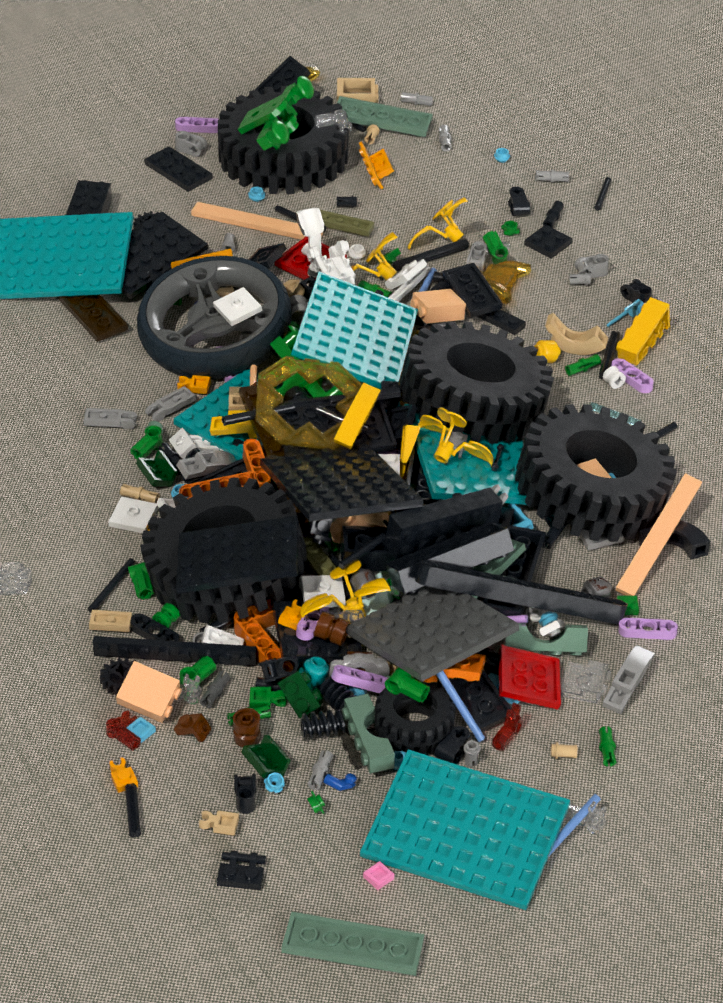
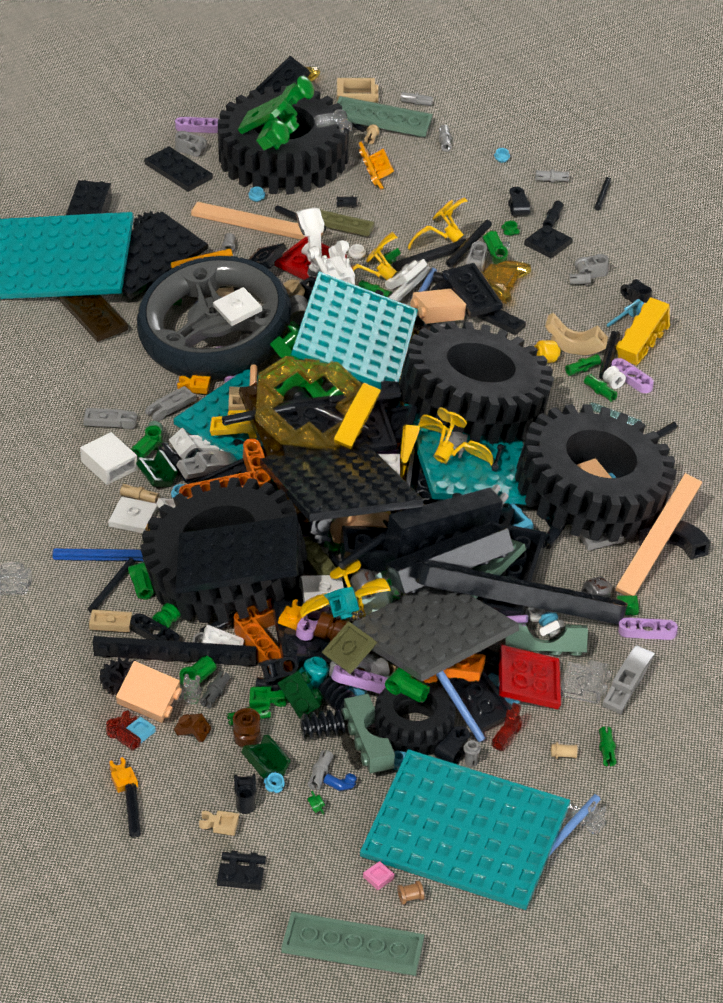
(97, 554): none -> blue axle
(109, 458): none -> white brick
(343, 602): none -> teal window
(349, 647): none -> olive plate
(410, 892): none -> medium nougat bush
(455, 257): none -> black piece
(600, 387): none -> green pin

